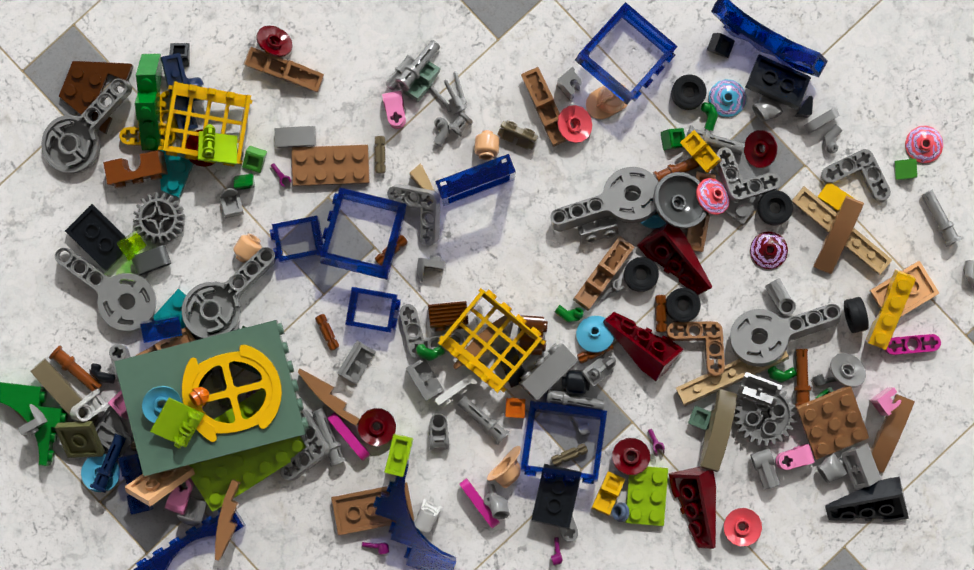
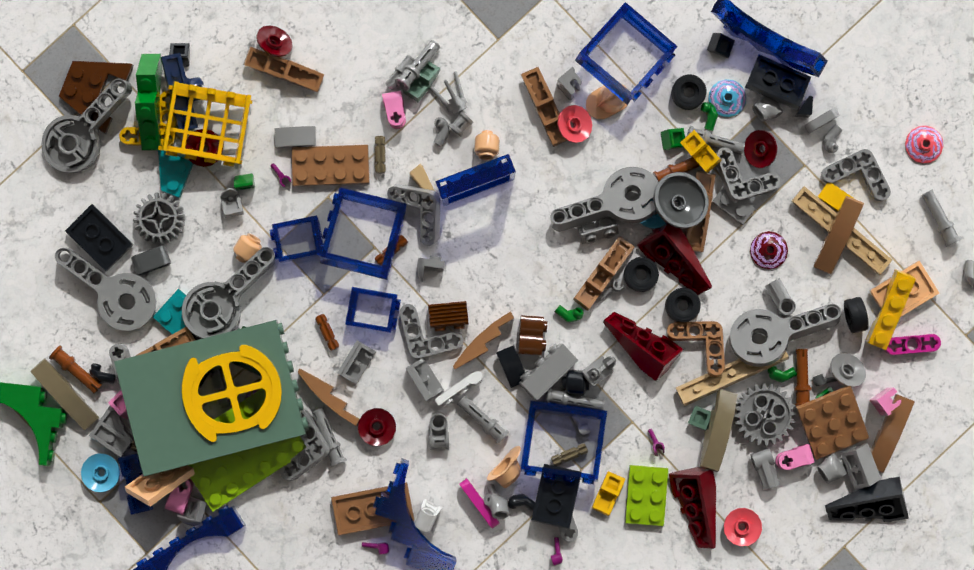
(32, 427): light grey plate -> none
(79, 439): olive plate -> none
(91, 404): white piece -> none
(105, 472): dark blue pin -> none
(131, 245): clear neon green panel -> none
(150, 401): medium azure dish -> none
(151, 166): dark orange arch -> none
(161, 328): clear blue panel -> none
(177, 422): lime hinge -> none
(199, 396): orange plate -> none
(217, 147): lime hinge -> none
(225, 526): medium nougat slope -> none
(254, 159): bright green slope -> none
(348, 435): dark pink beam -> none
(398, 455): lime panel -> none
(428, 354): green arm -> none
(472, 362): yellow window -> none
(515, 408): orange plate -> none
(520, 500): none -> black arm
(524, 136): dark tan hinge -> none
(583, 357): dark orange axle -> none
(594, 342): medium azure dish -> none
(620, 512): sand blue plate -> none
(631, 447): dark red dish -> none
(661, 315): dark orange axle -> none
(712, 196): dish -> none
(759, 390): light grey hinge -> none
(765, 213): black tyre -> none
(905, 169): bright green slope -> none

